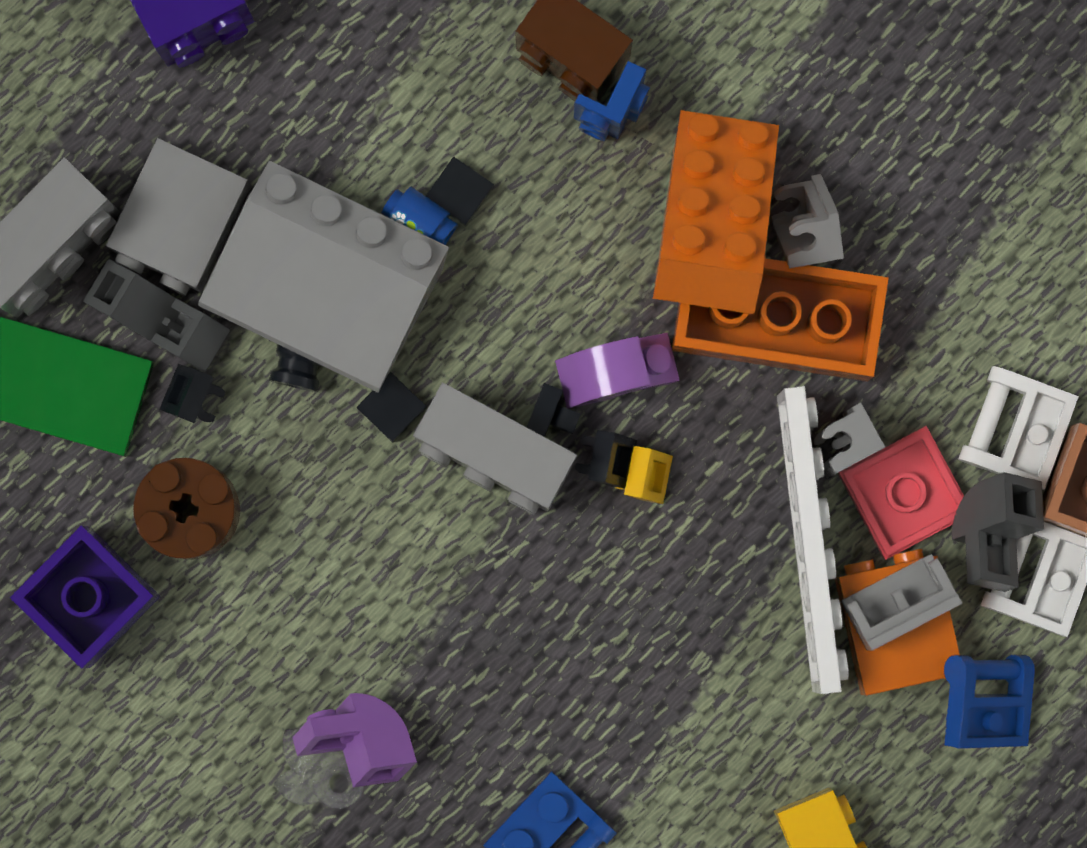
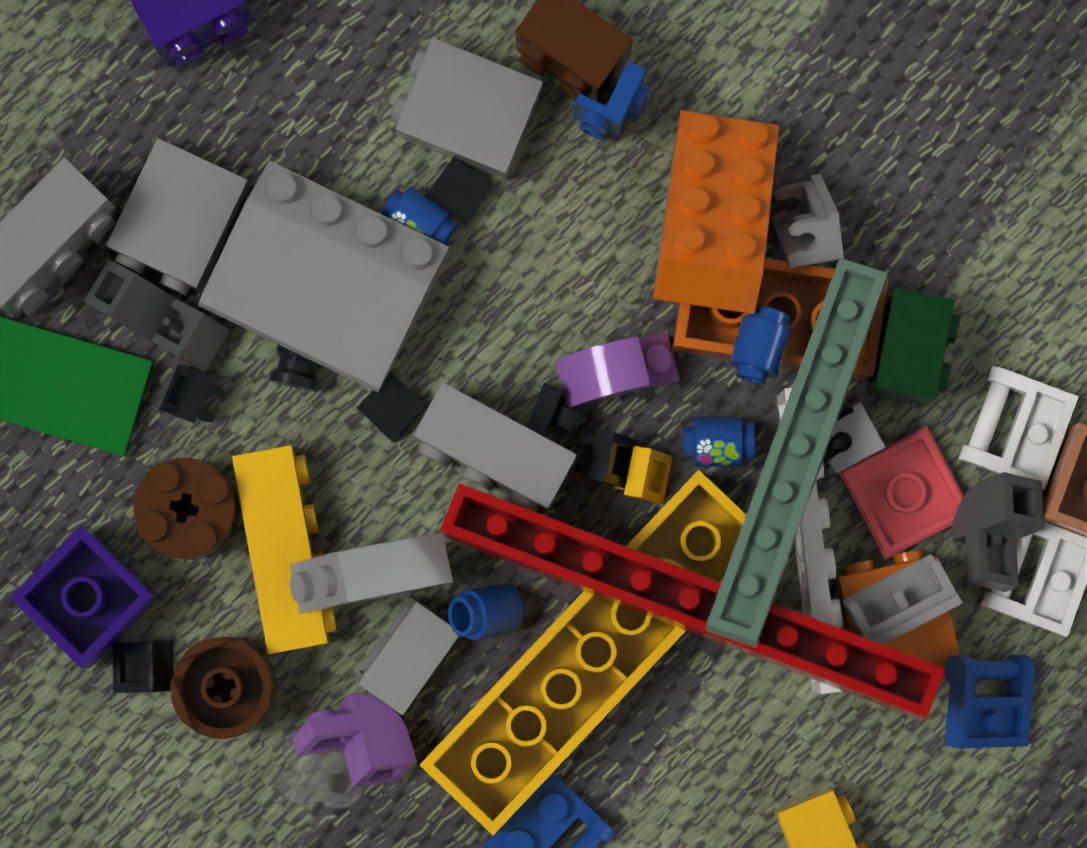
(142, 666): none -> black slope
(198, 674): none -> reddish brown brick
(279, 535): none -> yellow brick
(370, 572): none -> light grey brick
(406, 656): none -> light grey hinge
(467, 107): none -> light grey brick
(486, 612): none -> blue brick
(578, 668): none -> yellow brick
(687, 601): none -> red brick
(719, 441): none -> blue brick
(761, 345): none -> blue brick
(796, 453): none -> sand green plate
(913, 347): none -> dark green brick

